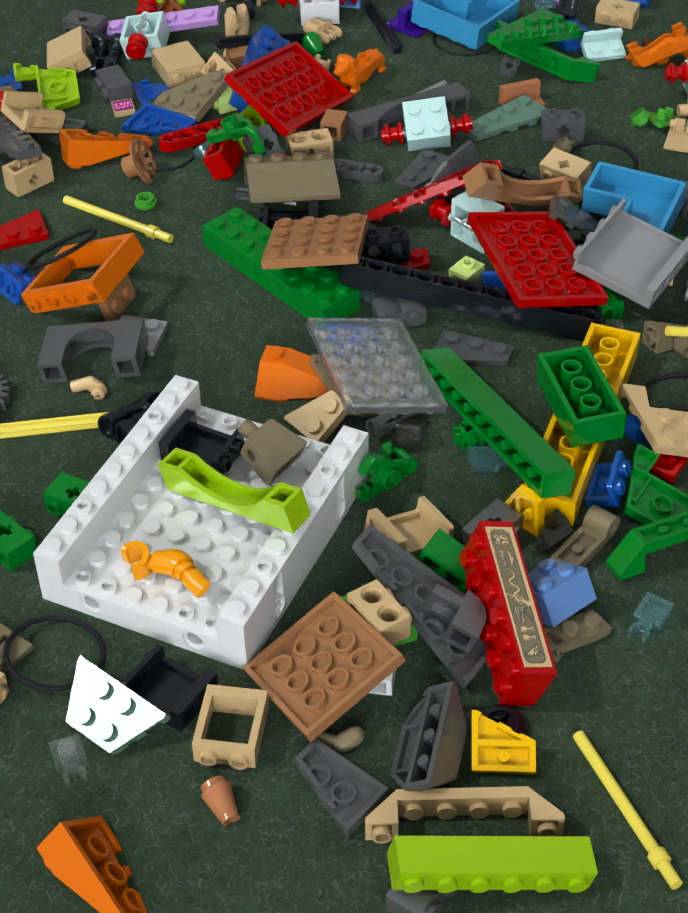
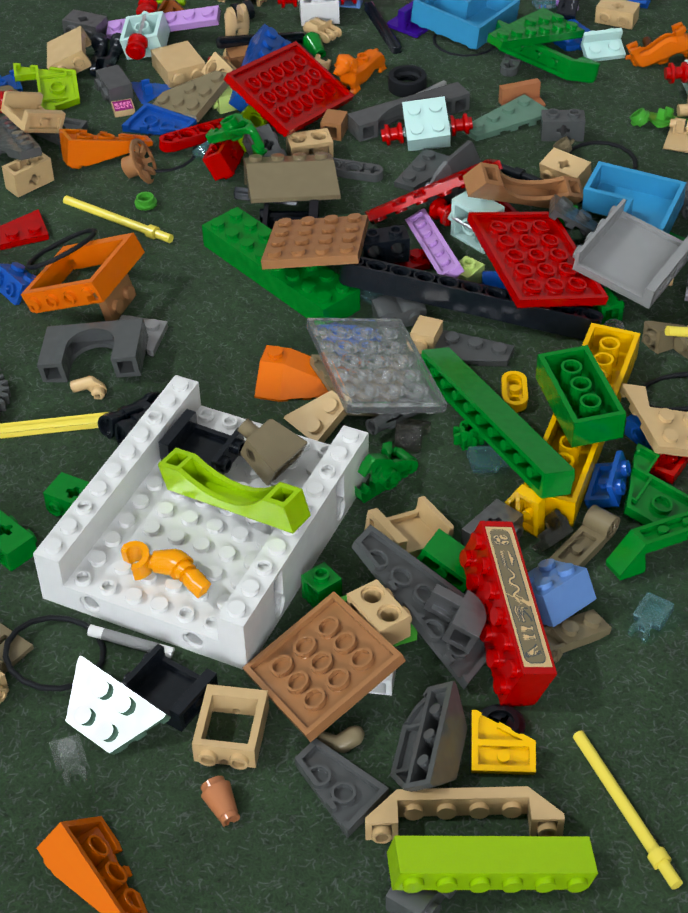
(127, 640): none -> light grey bar
(320, 583): none -> green brick
(406, 72): none -> black tyre
(426, 332): none -> tan brick
(434, 244): none -> lavender plate
(514, 390): none -> yellow plate

